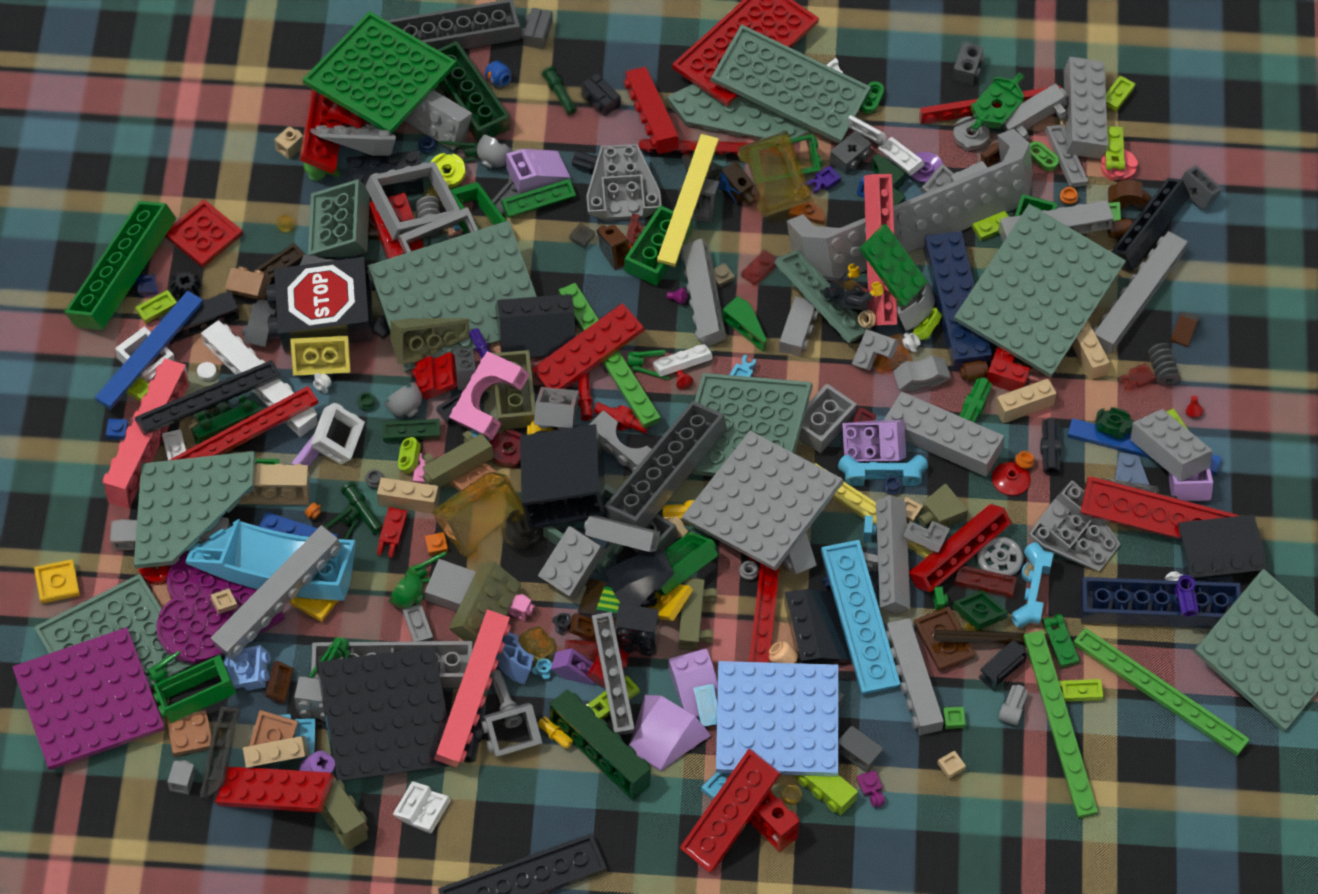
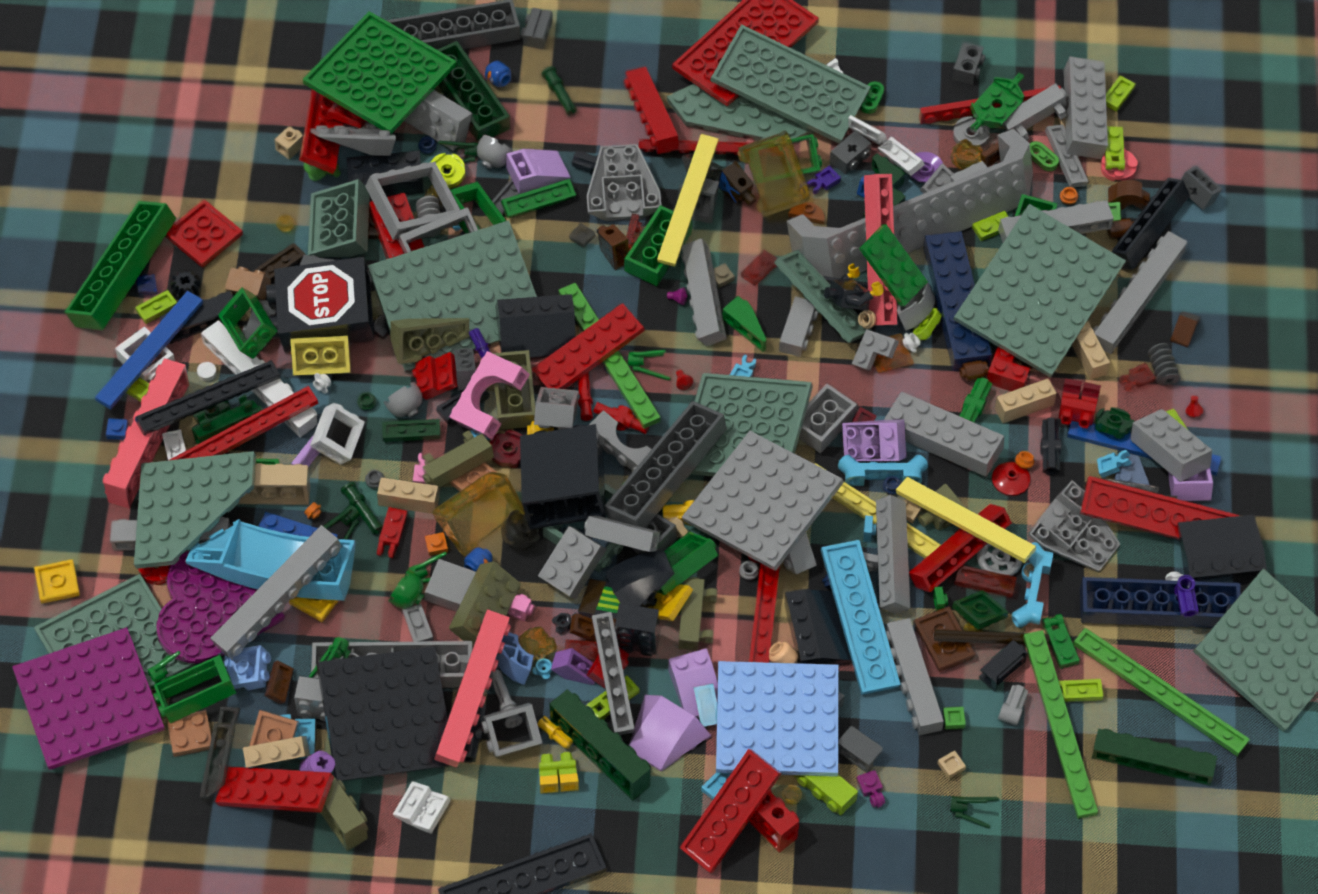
(181, 777): light grey brick -> none
(223, 601): tan plate -> none
(231, 315): none -> green window
(409, 455): lime plate -> none
(477, 557): none -> blue head
(551, 770): none -> hips
(600, 94): black brick -> none
(682, 360): white plate -> none
(921, 373): light grey brick -> none
(930, 538): light grey plate -> none
(960, 804): none -> dark green plant
(965, 154): none -> clear yellow hair
(966, 519): none -> light yellow tile
(1078, 409): none -> red hips
(1110, 463): none -> medium azure plate
(1154, 756): none -> dark green brick

